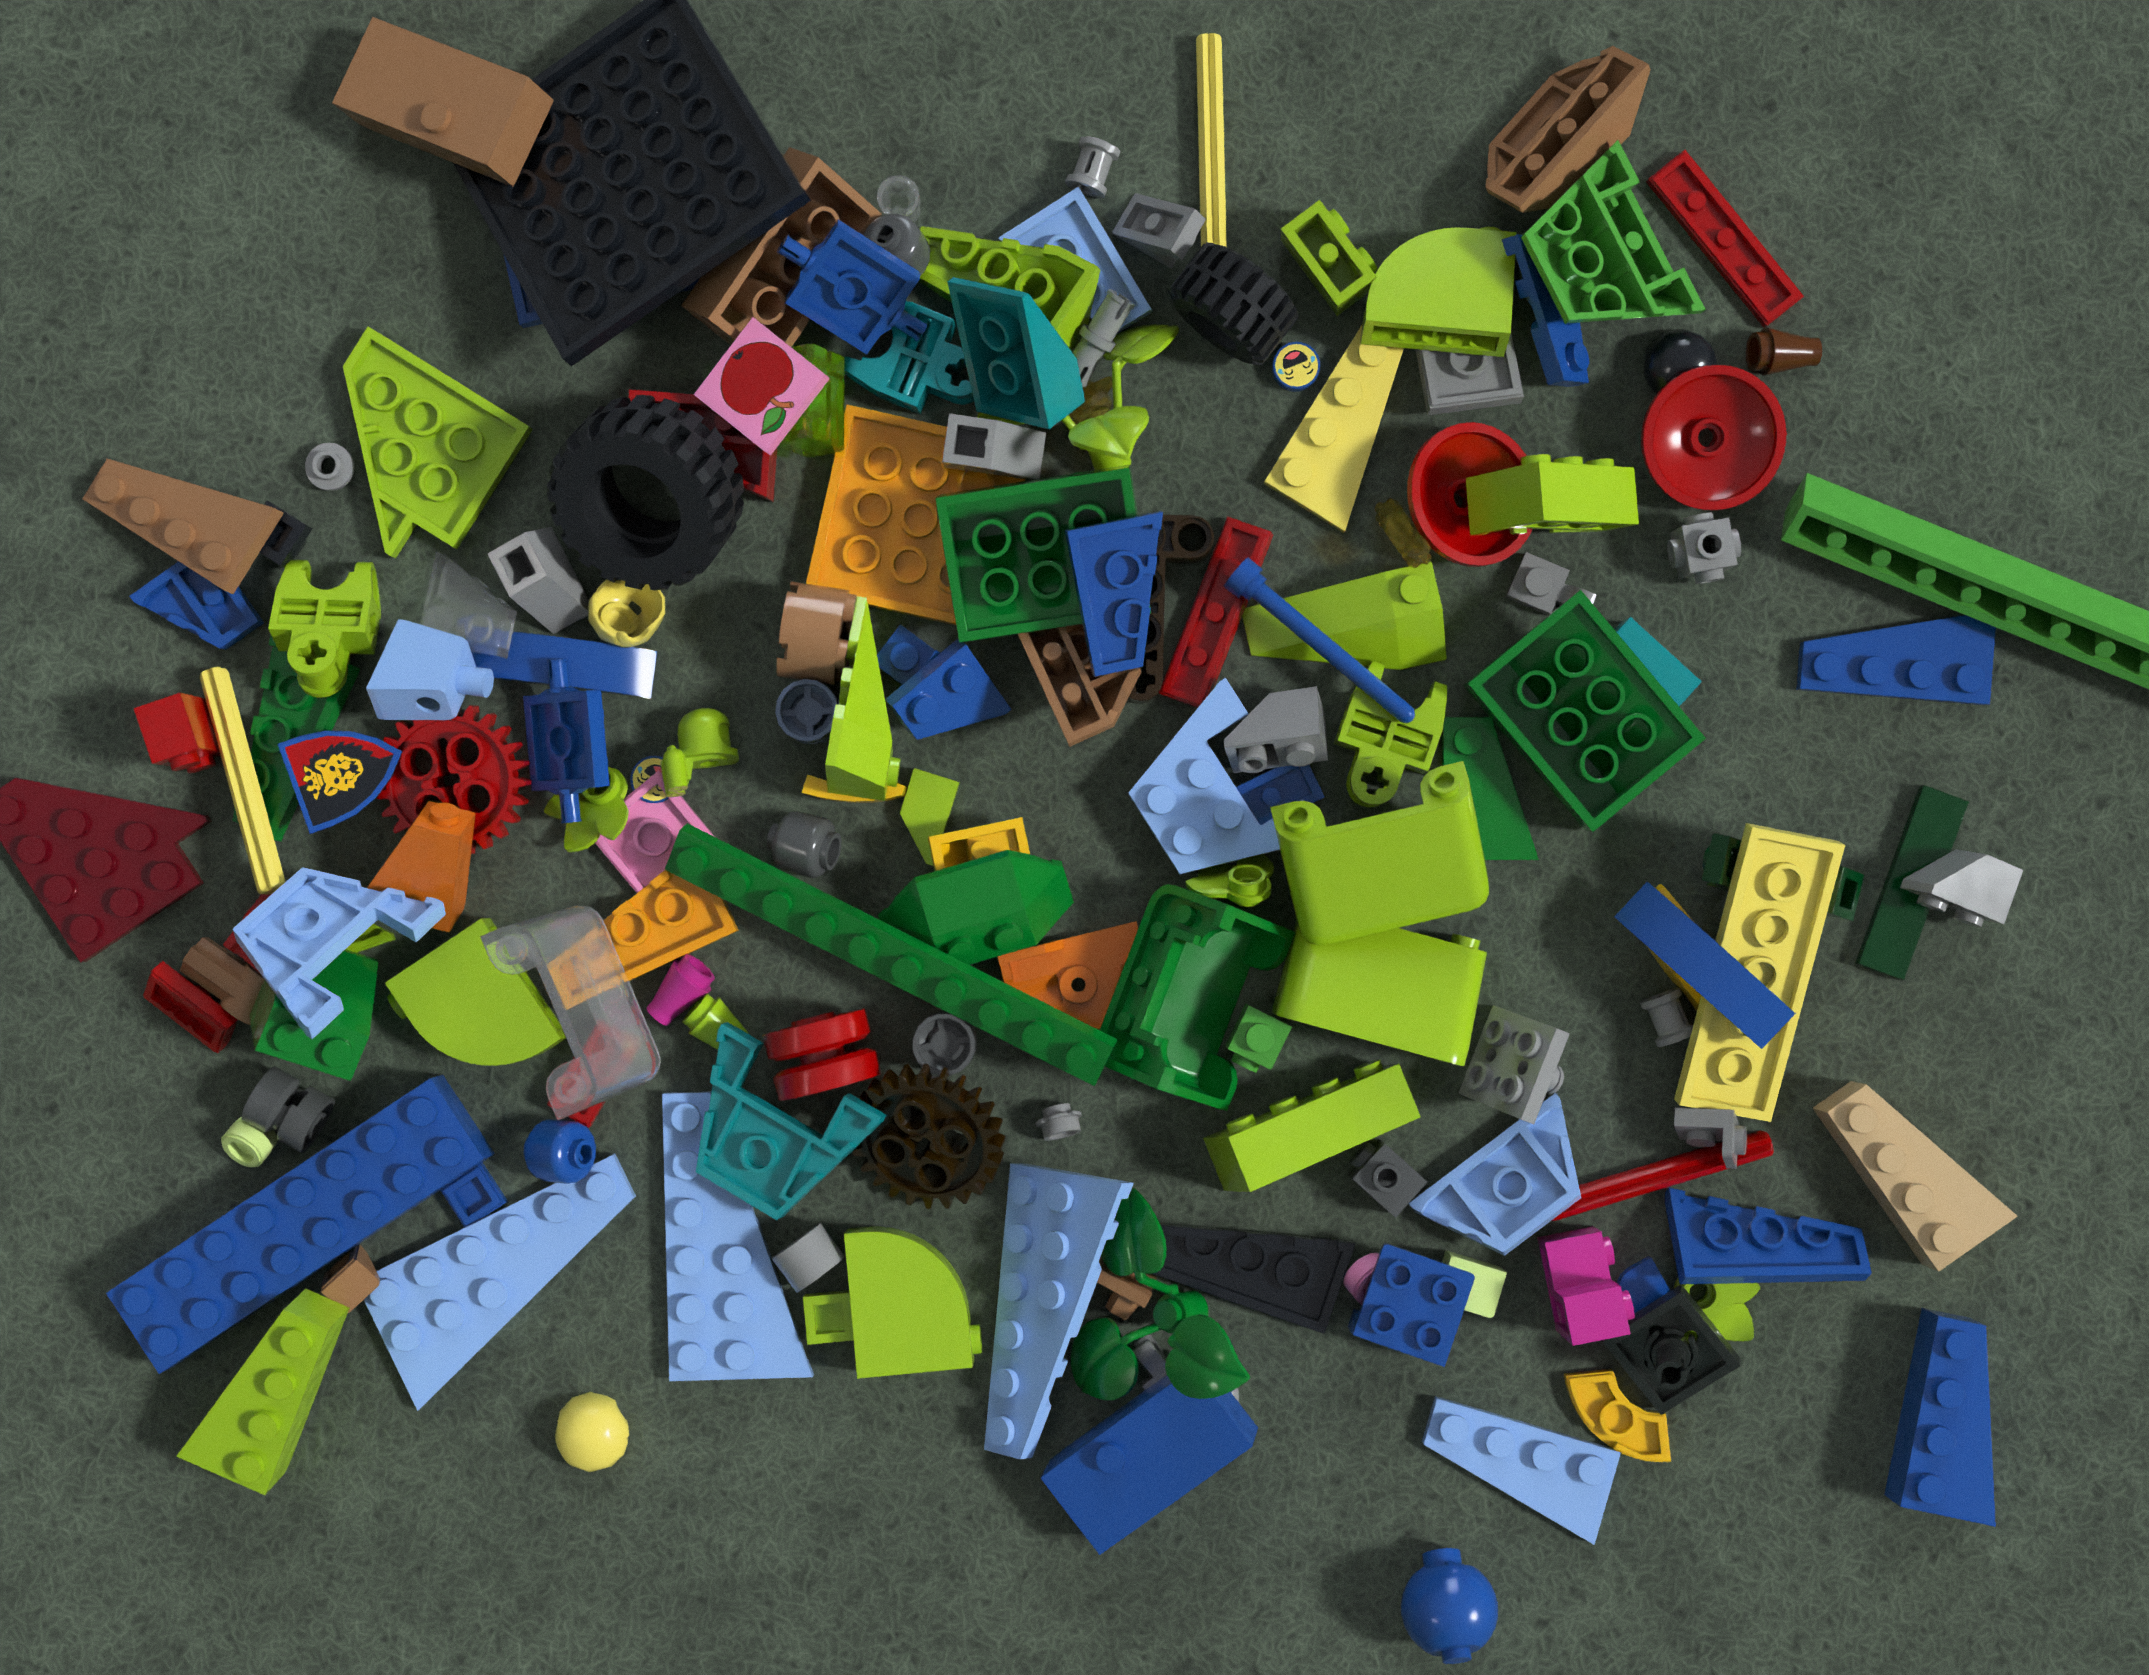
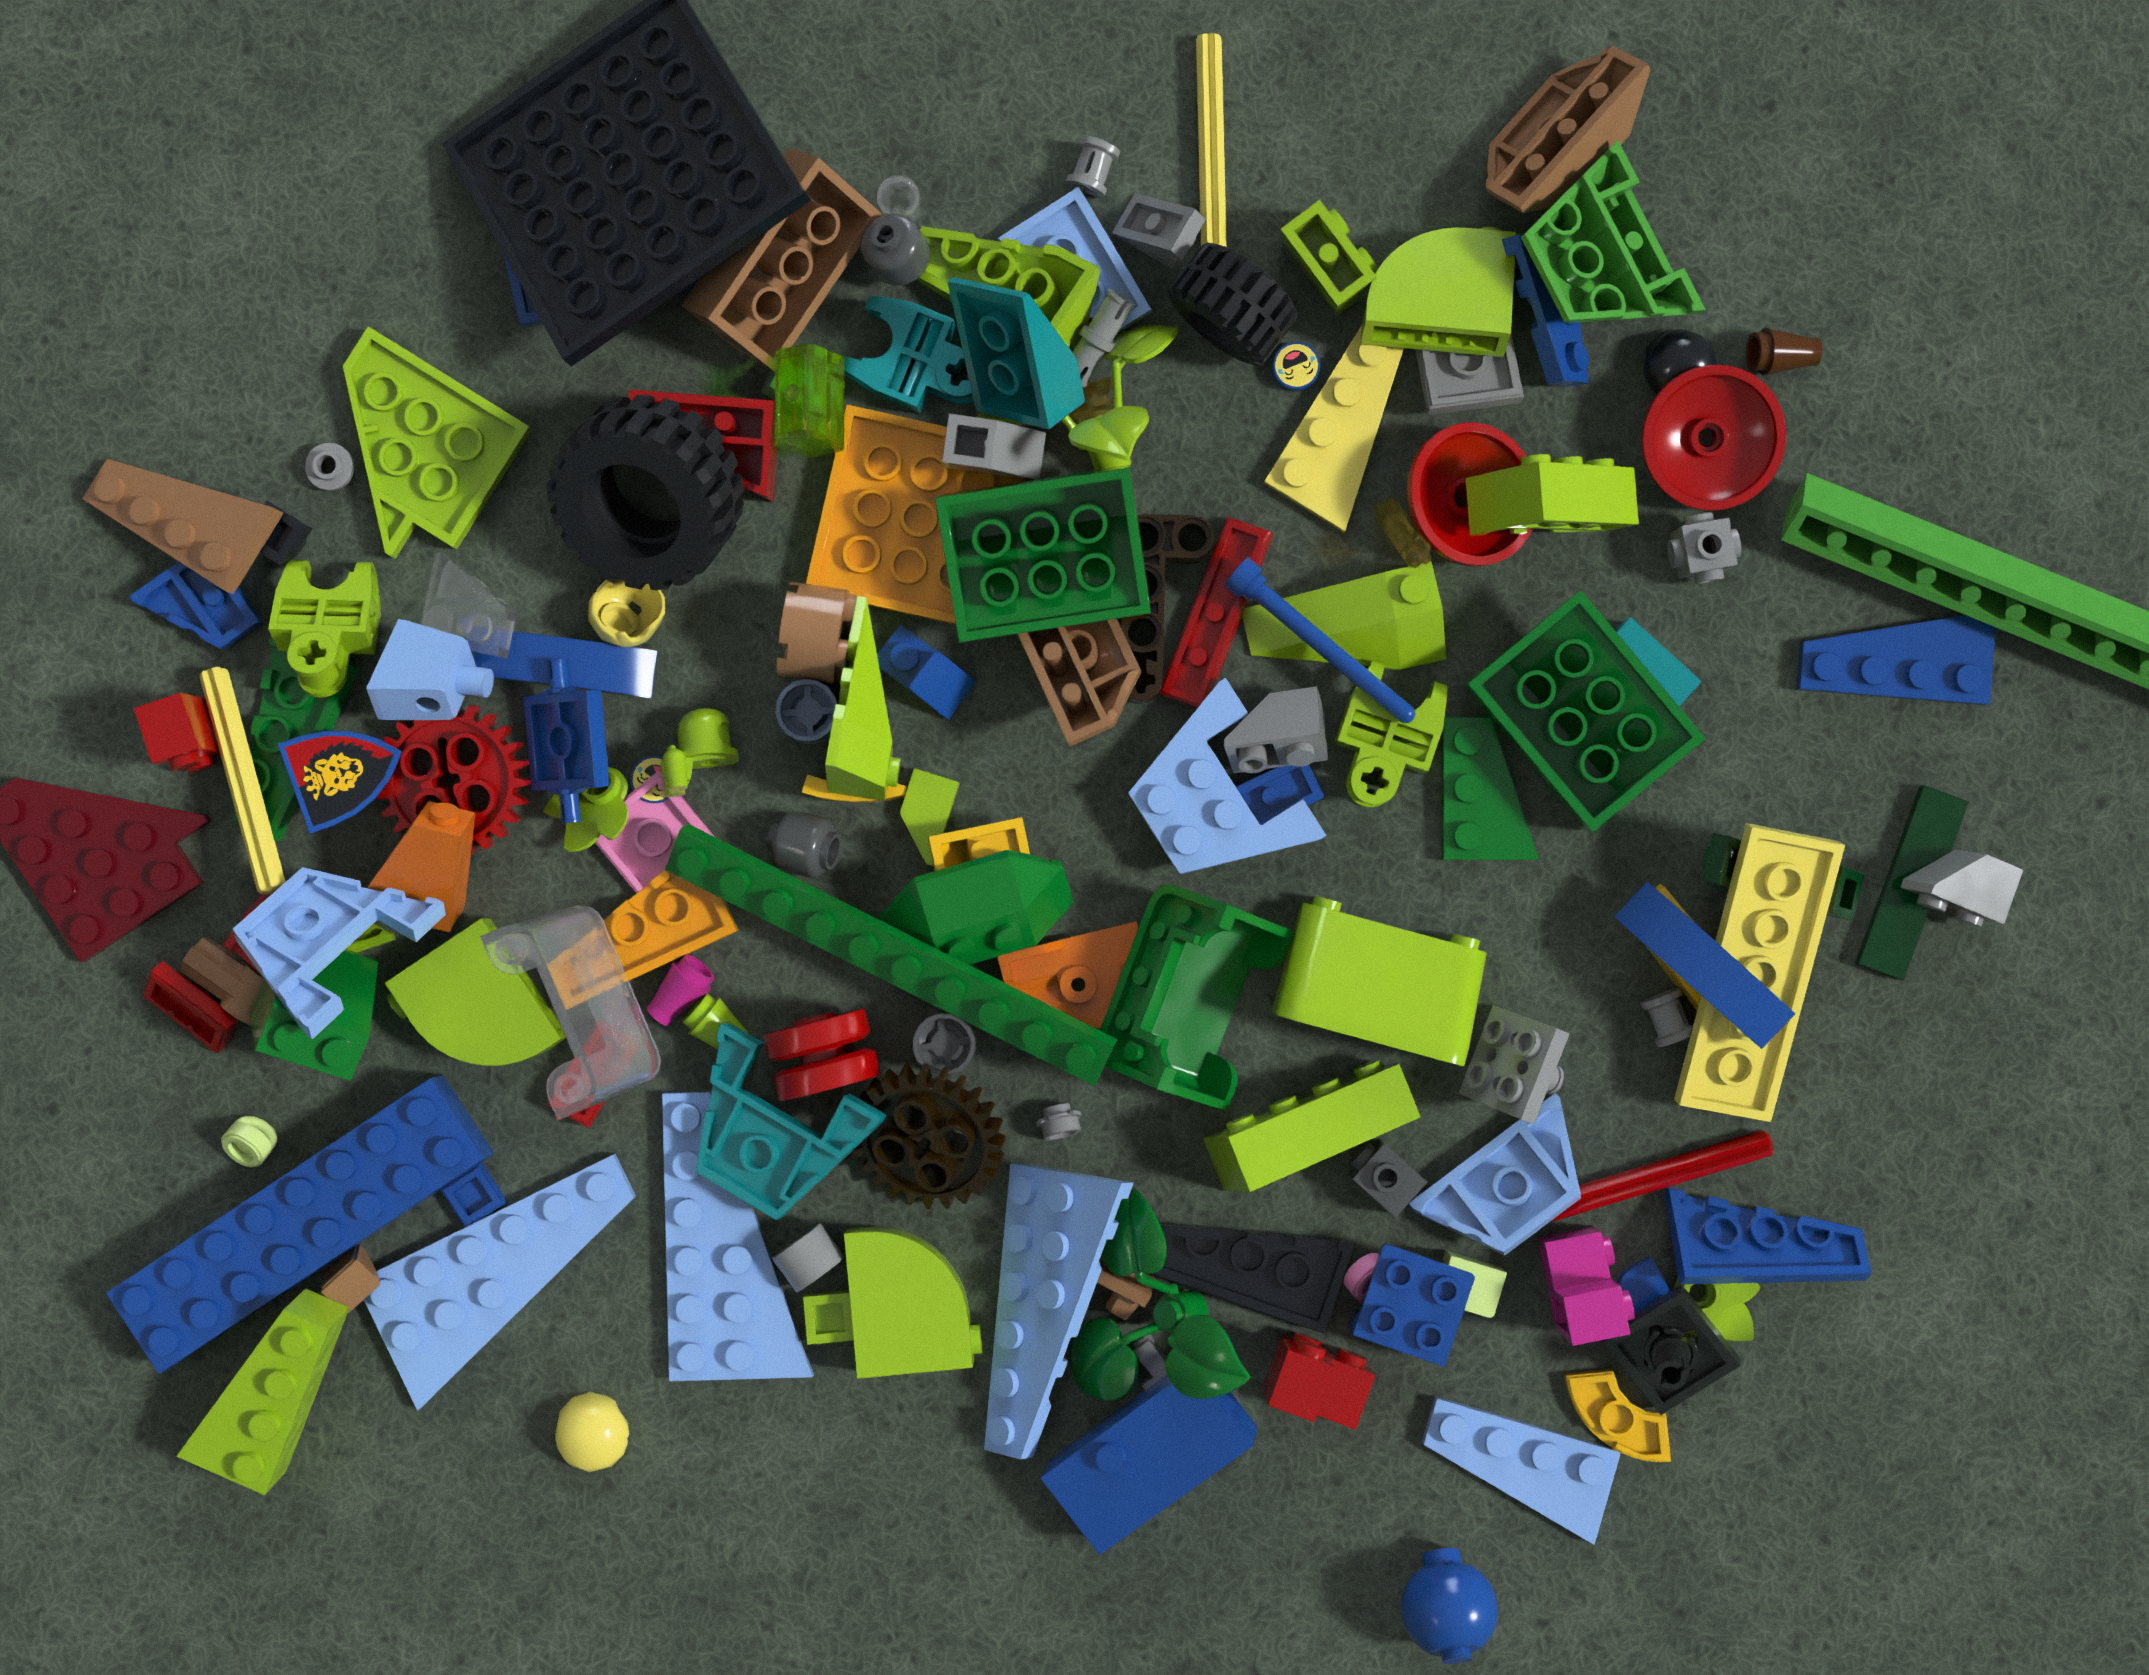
(284, 1107): dark grey wheel -> none
(443, 101): medium nougat brick -> none
(541, 579): light grey slope -> none
(560, 1151): blue head -> none
(761, 386): tile -> none
(852, 287): blue plate -> none
(947, 694): blue wing -> none
(1113, 586): blue wing -> none
(1242, 883): lime plate -> none
(1257, 1039): bright green brick -> none
(1316, 1382): none -> red brick
(1384, 866): lime windscreen -> none
(1542, 585): light grey plate -> none
(1706, 1126): light grey bracket -> none
(1724, 238): red tile -> none
(1916, 1183): tan wedge -> none
(1945, 1423): blue wedge -> none

